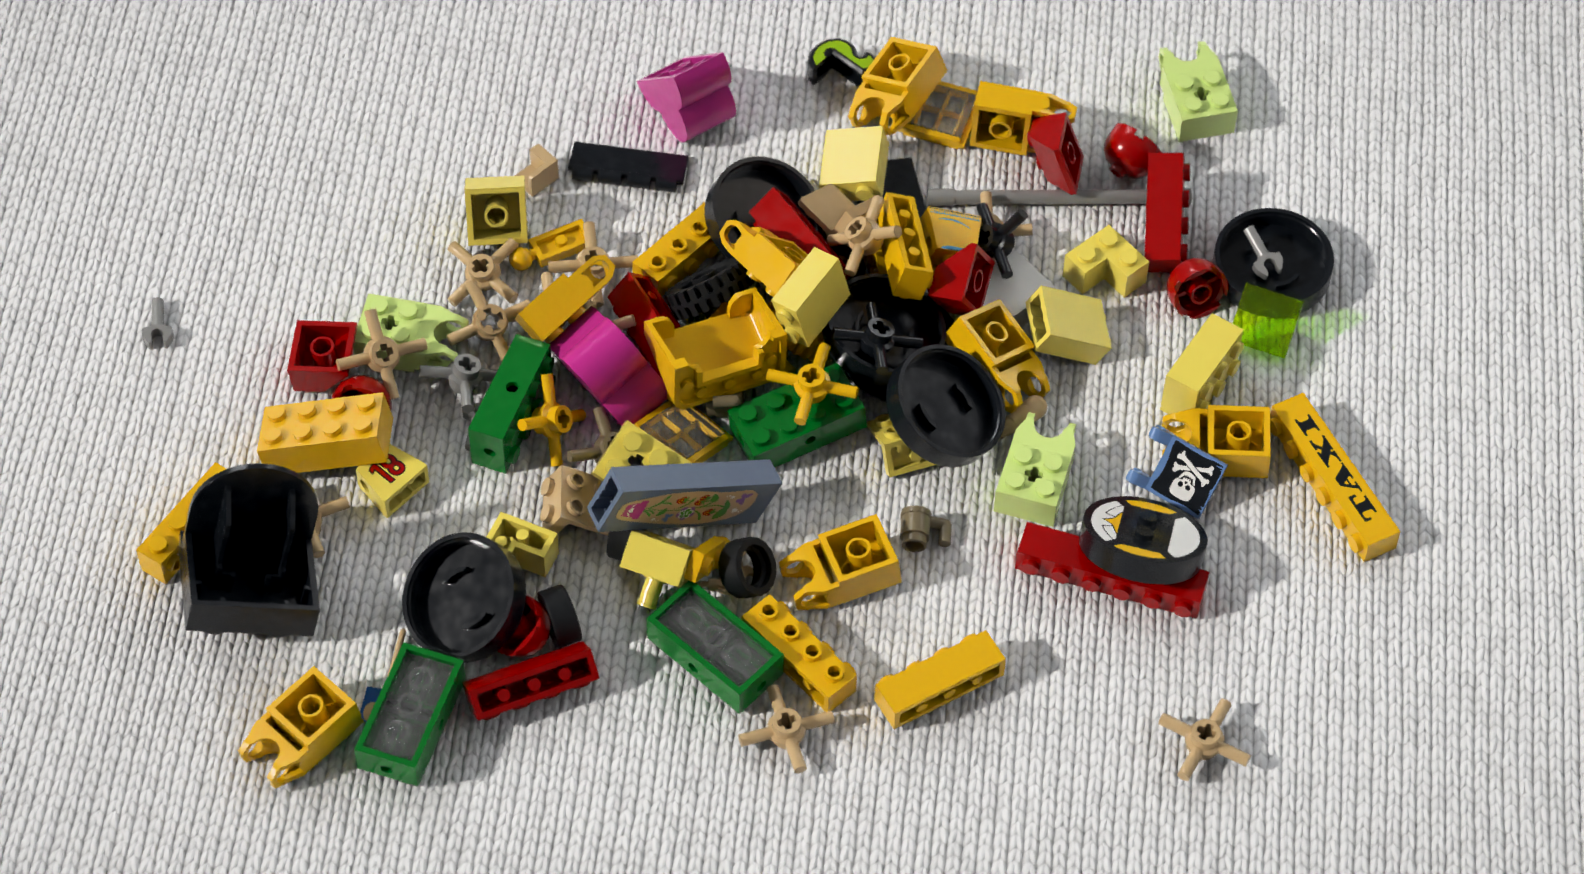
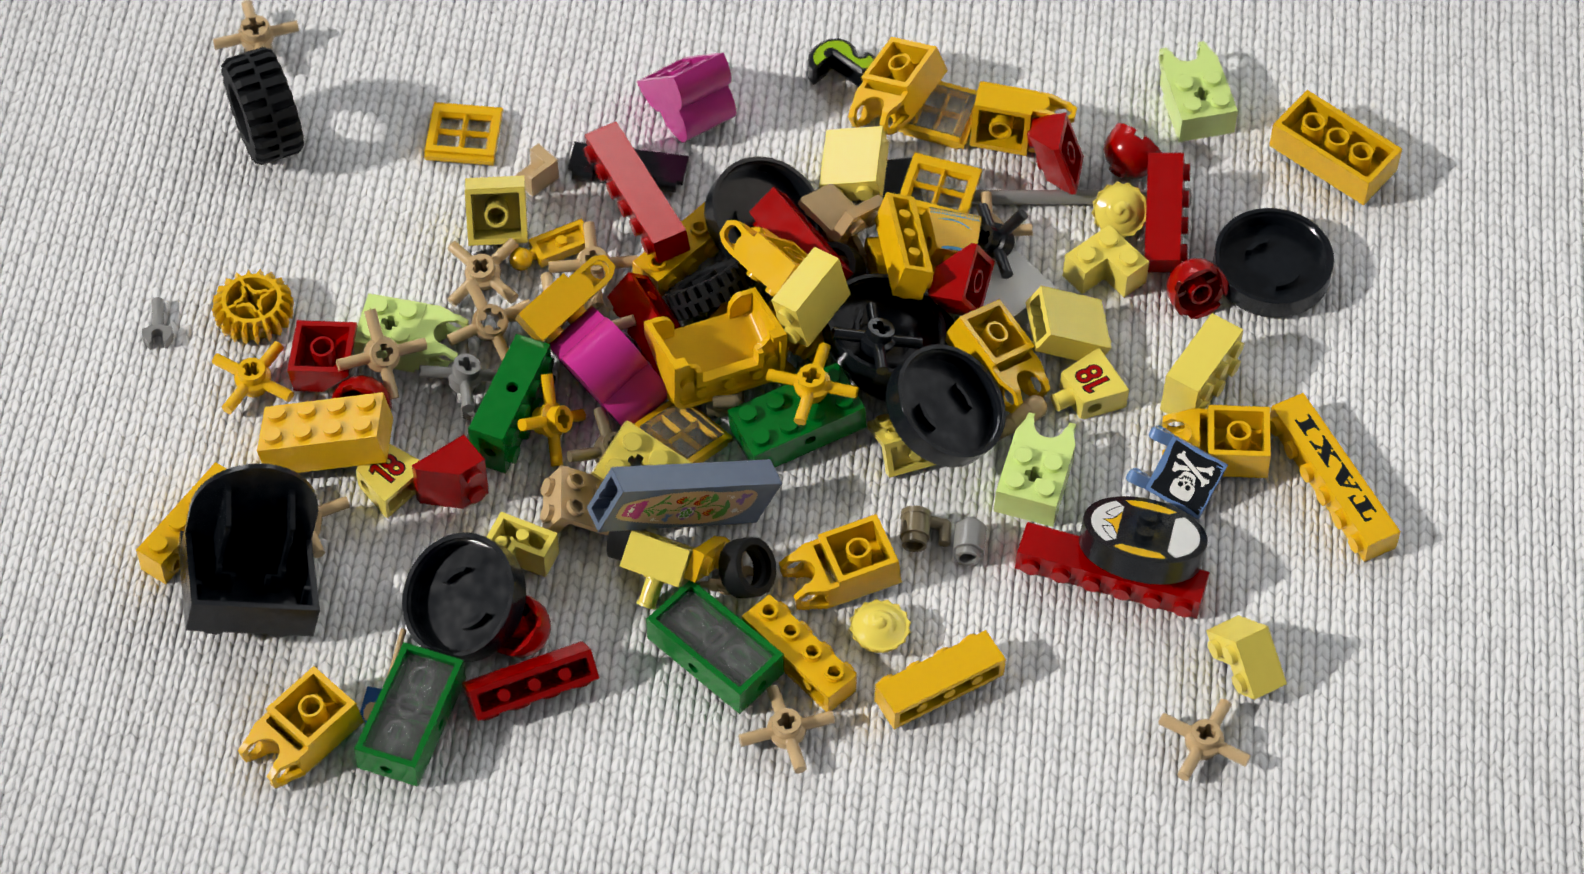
(252, 377): none -> yellow bar
(253, 306): none -> yellow gear
(255, 31): none -> tan bar
(262, 105): none -> black tyre
(451, 476): none -> red slope
(463, 133): none -> yellow piece
(563, 617): black tyre -> none
(636, 193): none -> brick
(864, 235): tan bar -> none
(880, 626): none -> light yellow piece
(940, 183): none -> yellow piece
(969, 541): none -> light grey brick
(1091, 387): none -> light yellow torso
(1121, 208): none -> light yellow piece
(1250, 653): none -> light yellow brick
(1263, 255): light grey bar -> none
(1267, 319): clear neon green tile -> none
(1335, 147): none -> yellow brick

